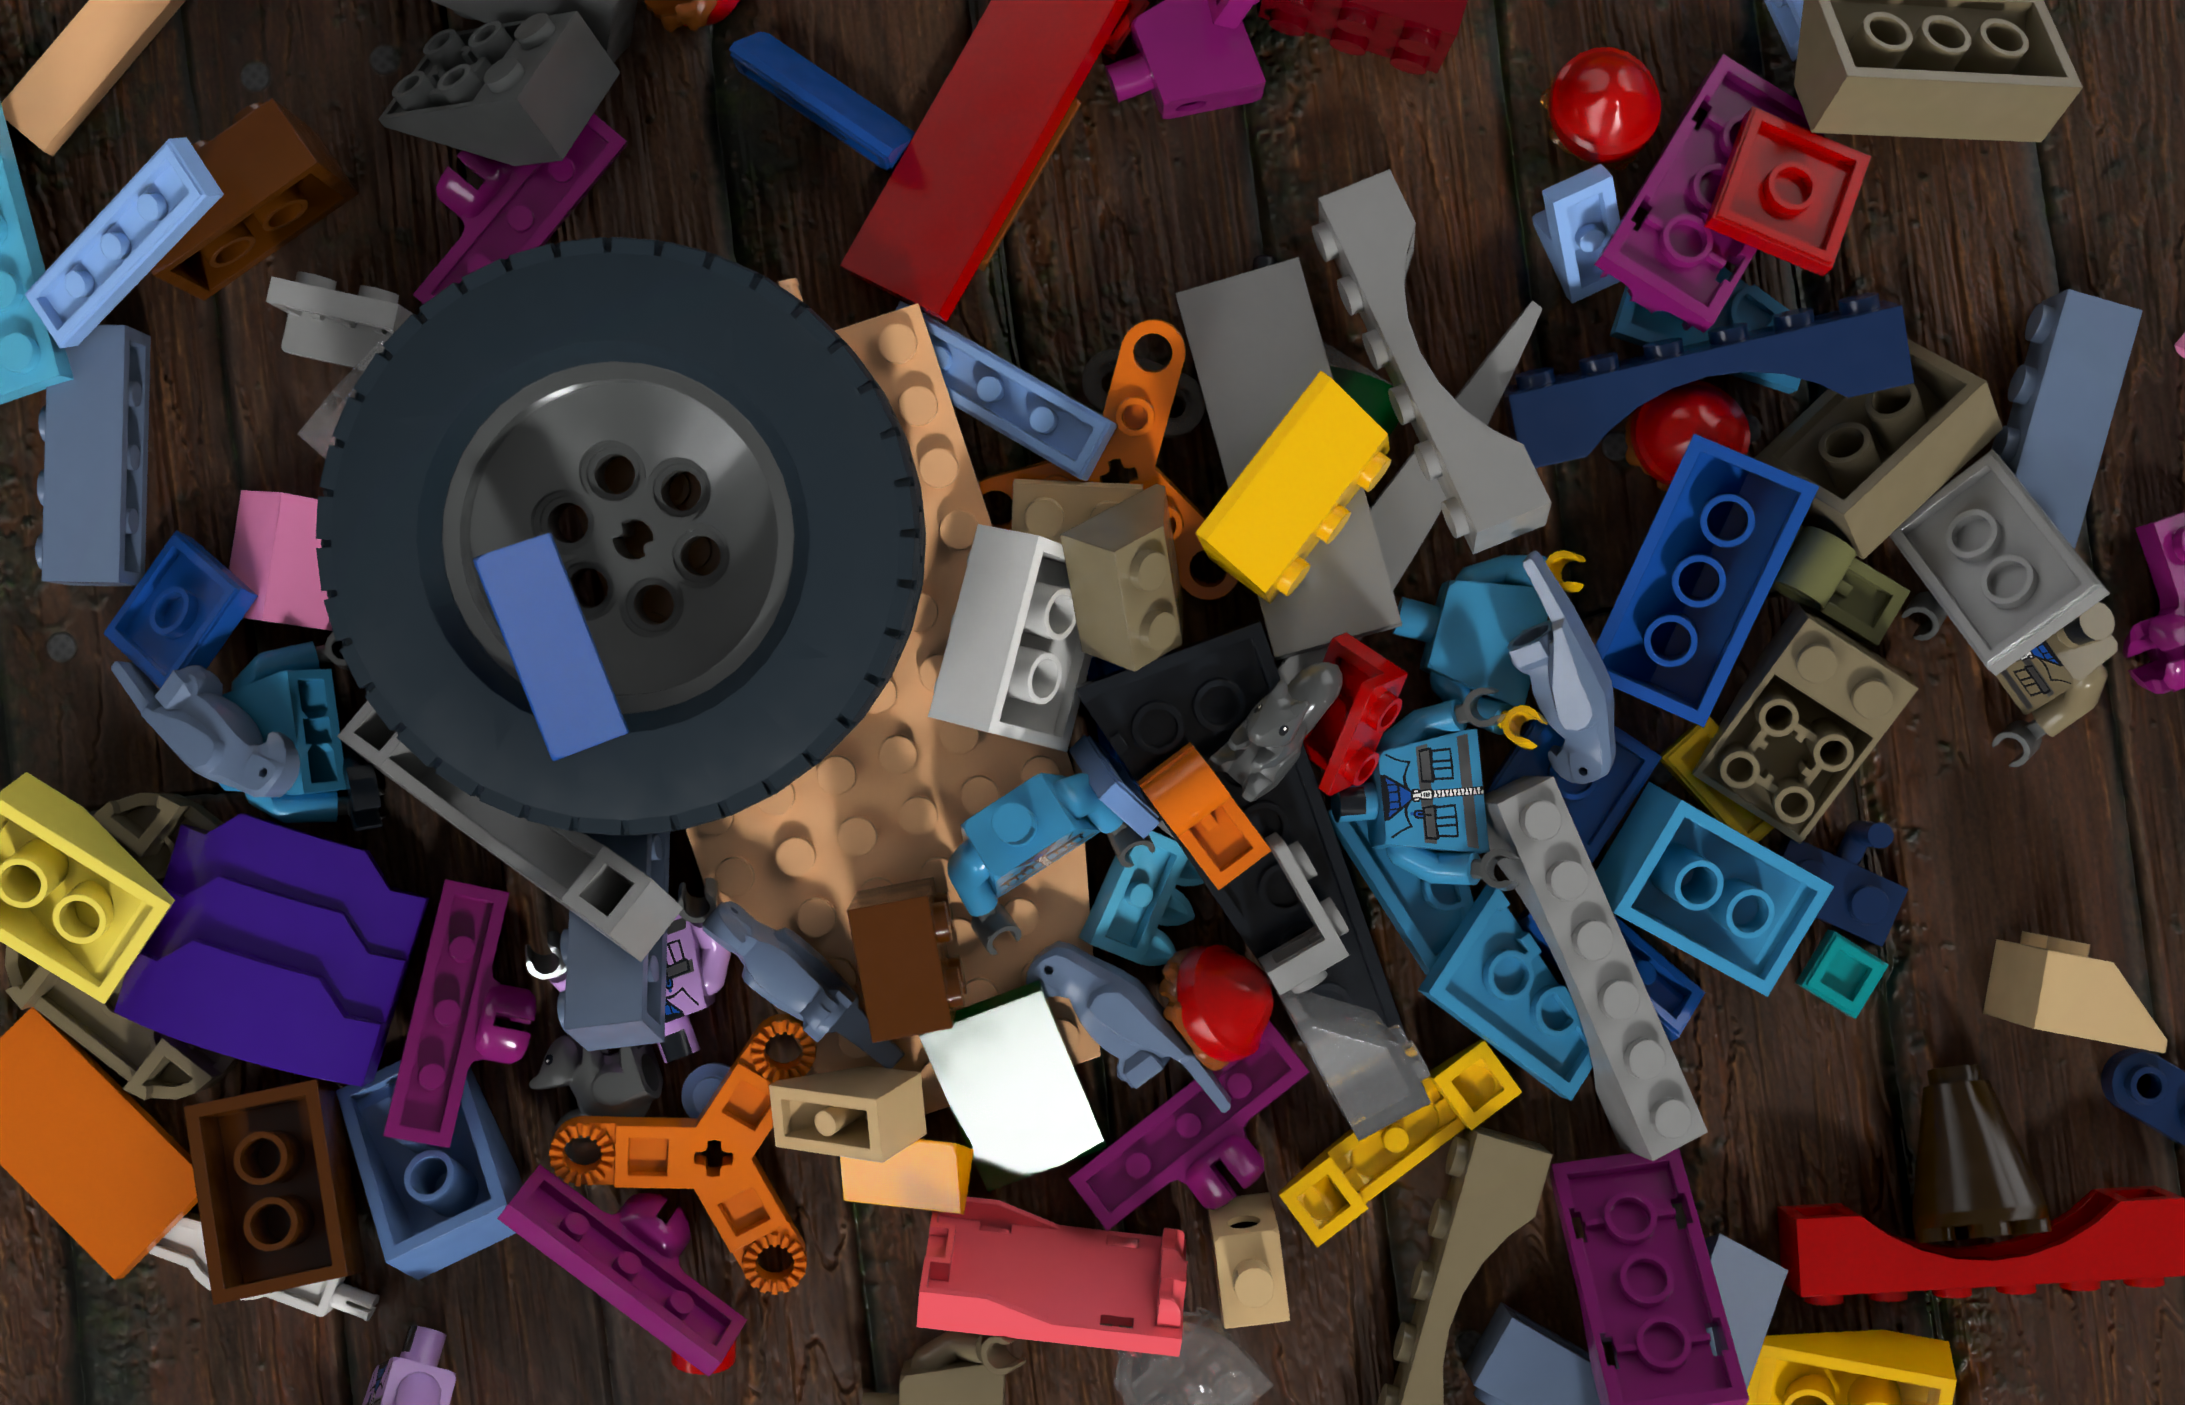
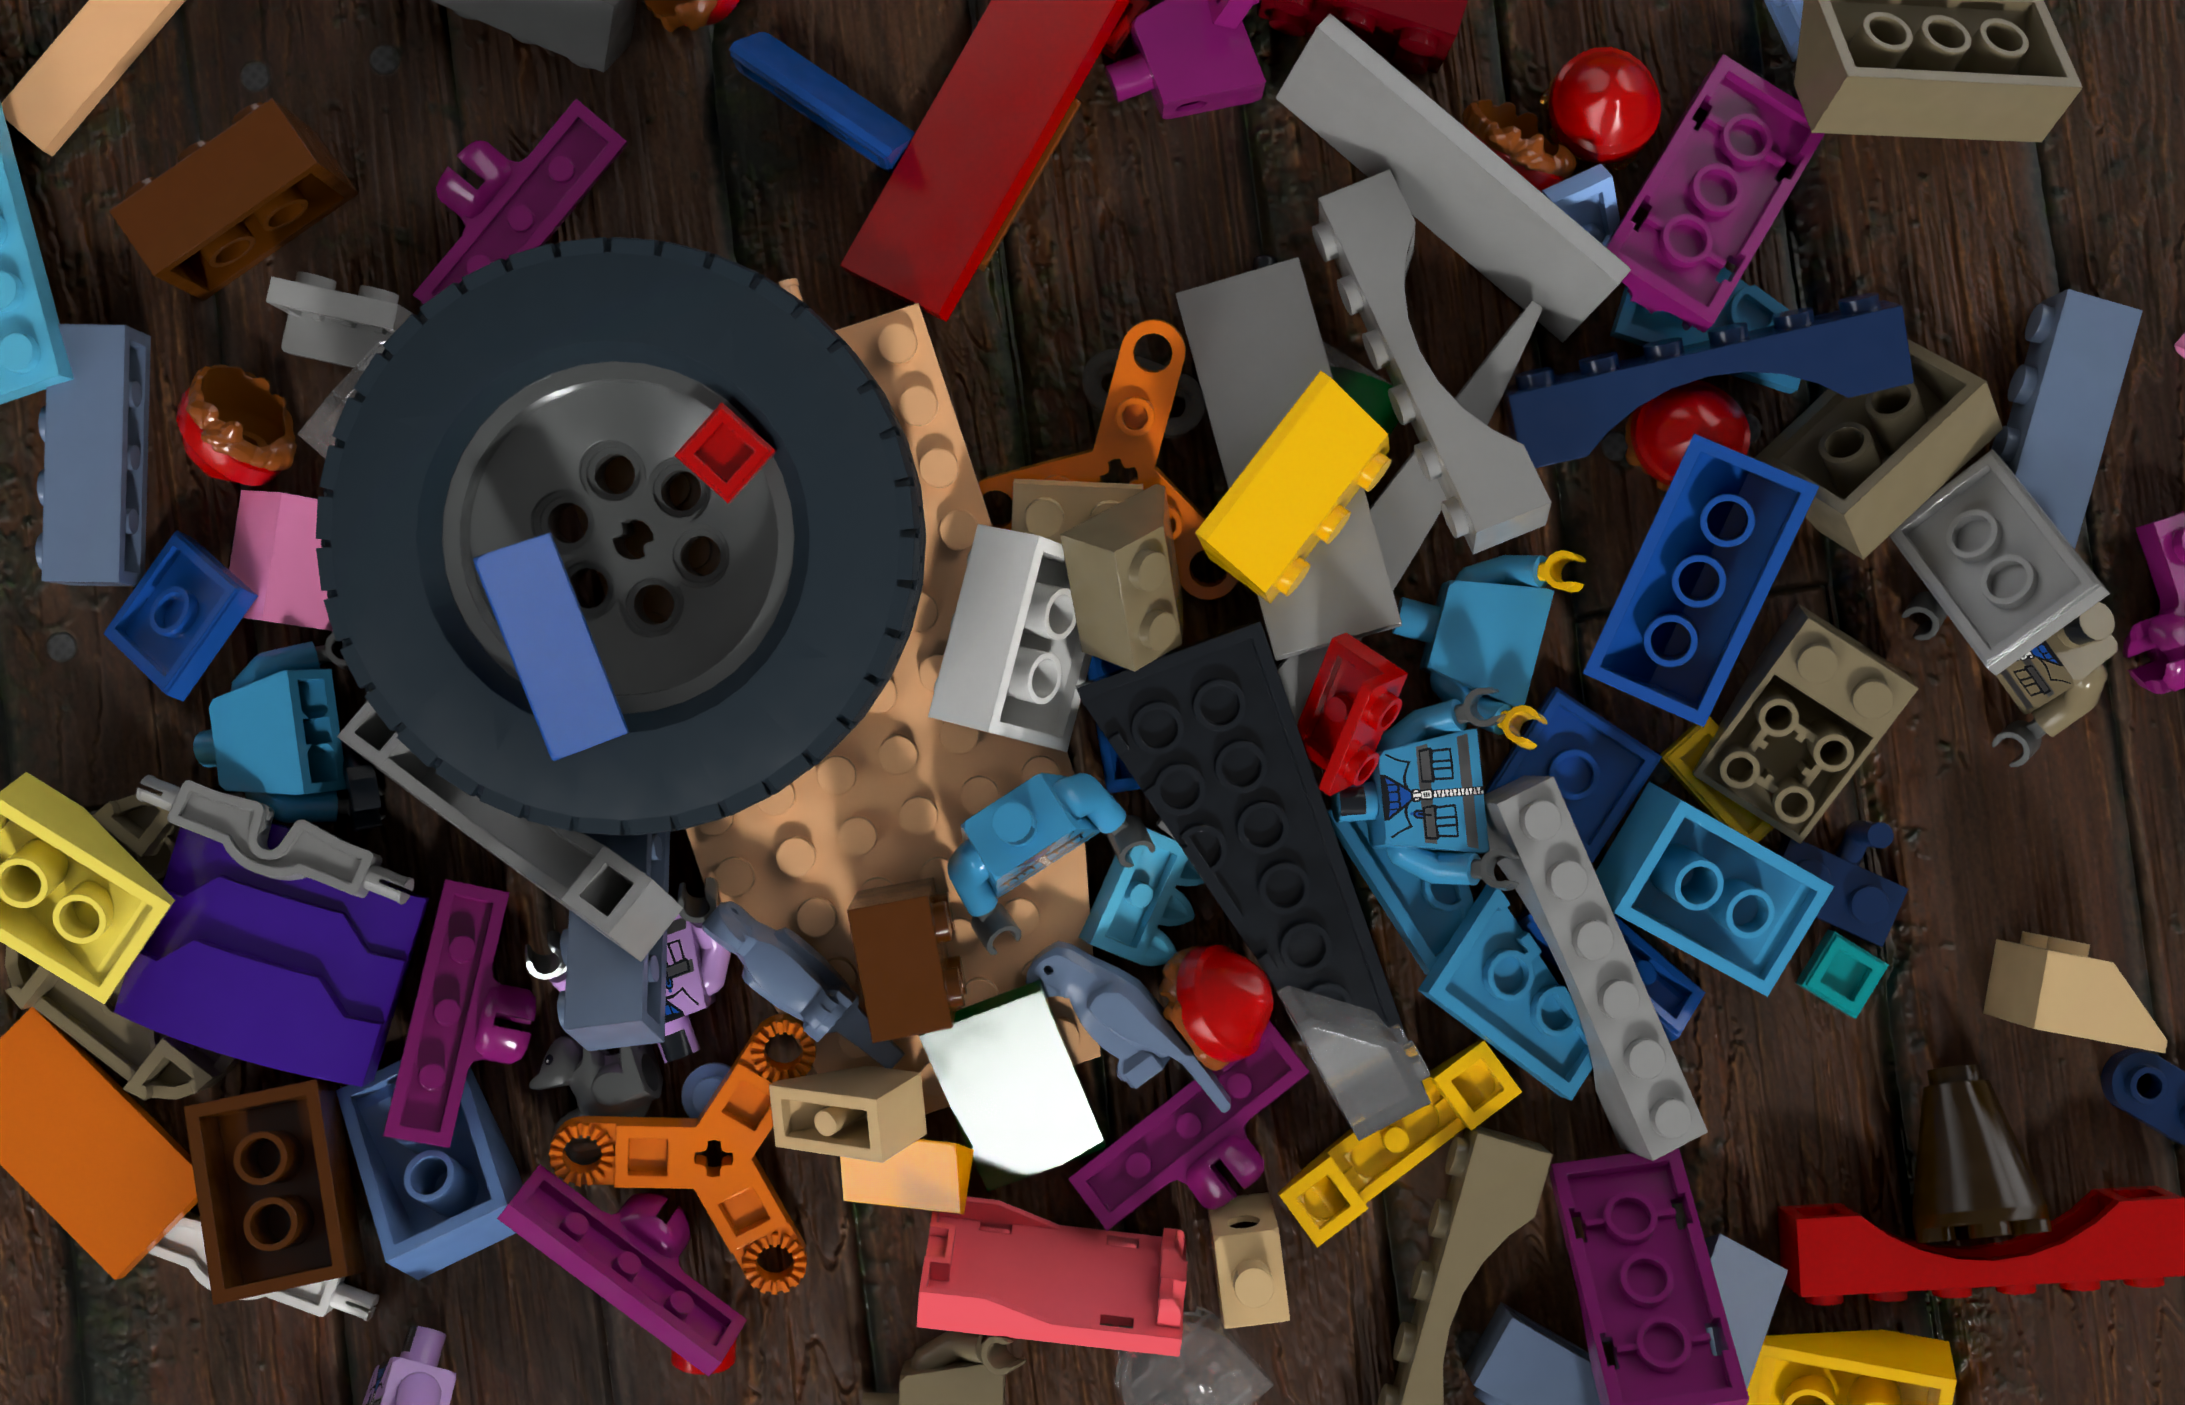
(124, 242): light blue tile -> none
(211, 731): sand blue animal -> none
(236, 426): none -> dark orange hair
(244, 831): none -> light grey piece
(506, 88): dark grey slope -> none
(725, 453): none -> red tile
(1019, 403): light blue tile -> none
(1114, 785): medium blue tile -> none
(1204, 816): orange plate -> none
(1275, 729): dark grey animal -> none
(1304, 959): light grey bracket -> none
(1450, 179): none -> light grey tile
(1519, 142): none -> dark orange hair
(1567, 681): sand blue animal -> none
(1787, 191): red tile -> none
(1838, 587): olive plate -> none

